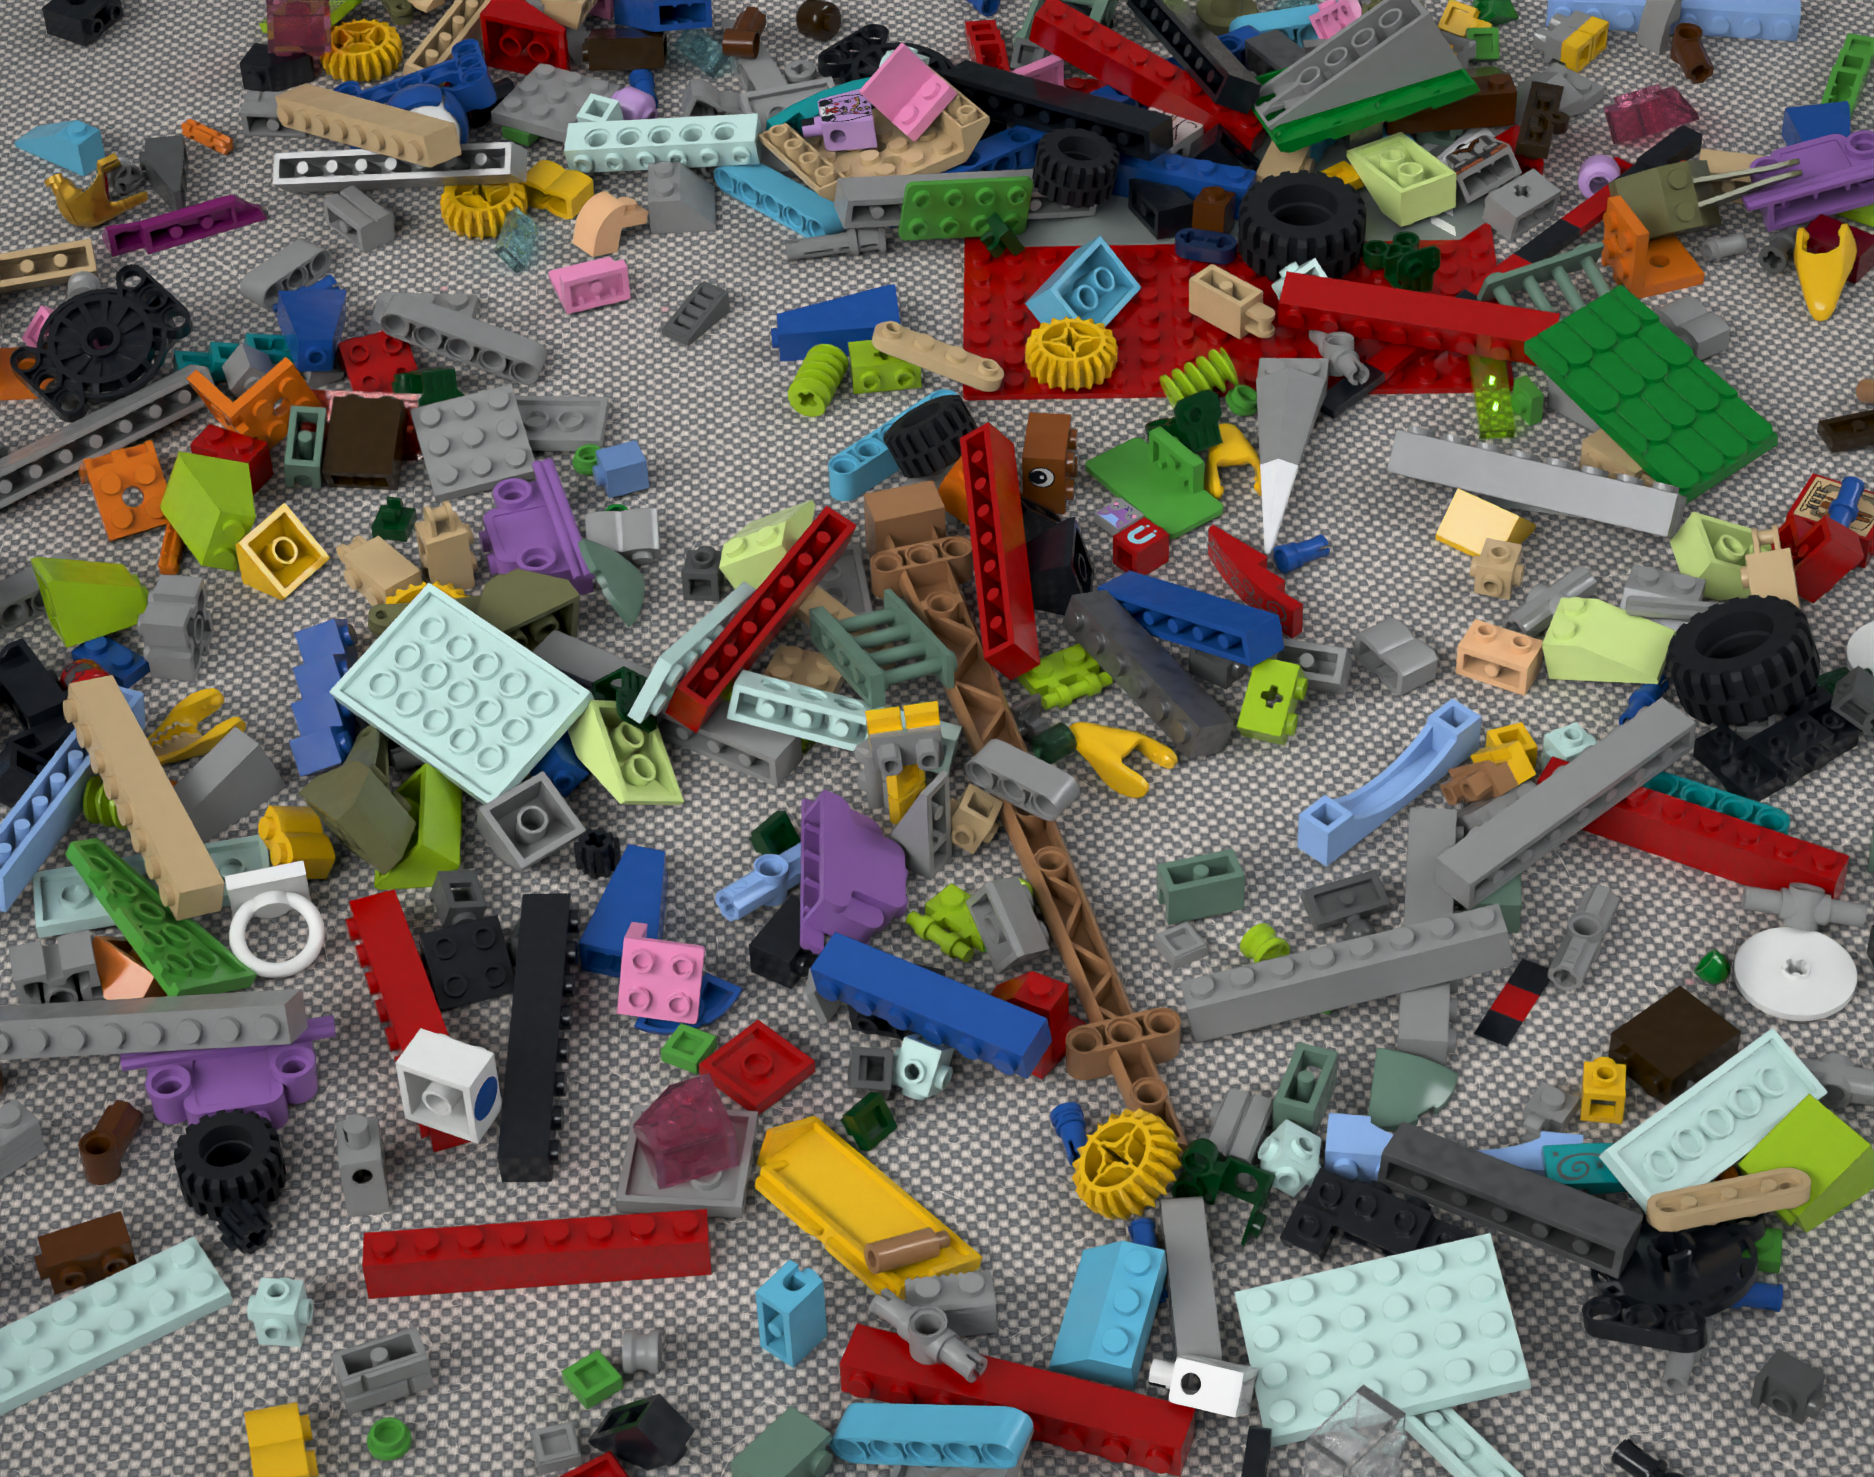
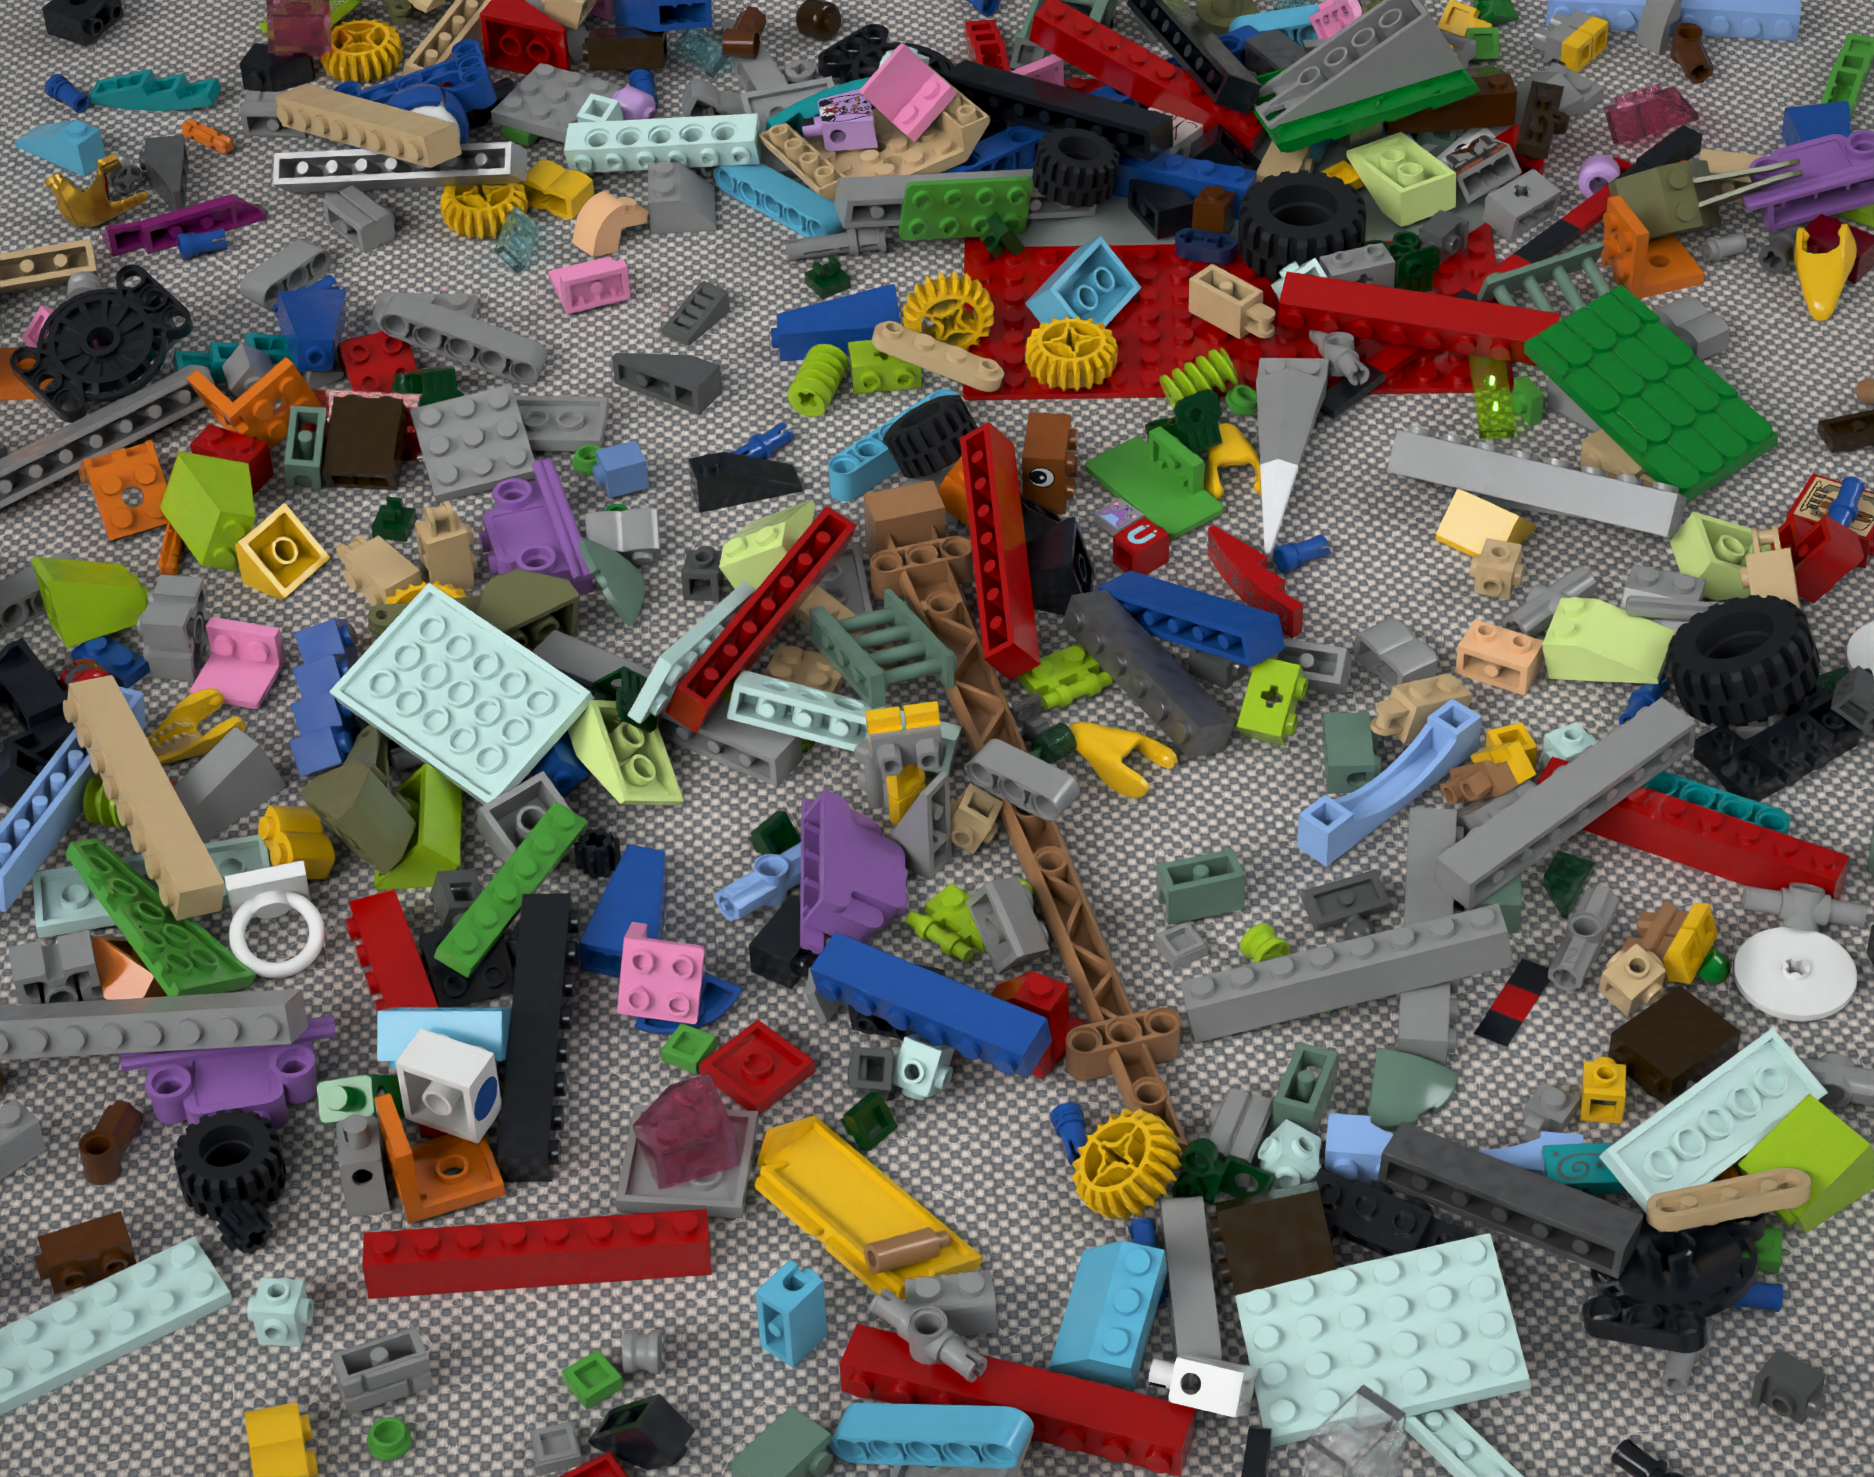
(64, 92): none -> blue pin
(145, 92): none -> teal slope
(192, 244): none -> blue pin
(241, 661): none -> bright pink bracket
(355, 1096): none -> torso
(421, 1166): none -> orange bracket
(471, 1025): none -> medium azure slope
(502, 897): none -> bright green plate
(674, 379): none -> dark grey slope
(736, 479): none -> black slope
(765, 444): none -> blue pin
(827, 278): none -> dark green tile
(943, 303): none -> yellow gear
(1273, 1237): none -> dark brown brick
(1349, 751): none -> sand green brick
(1363, 265): none -> light grey brick
(1413, 702): none -> tan brick
(1445, 232): none -> dark grey brick
(1567, 880): none -> clear green tile
(1632, 979): none -> tan brick
(1677, 938): none -> hips

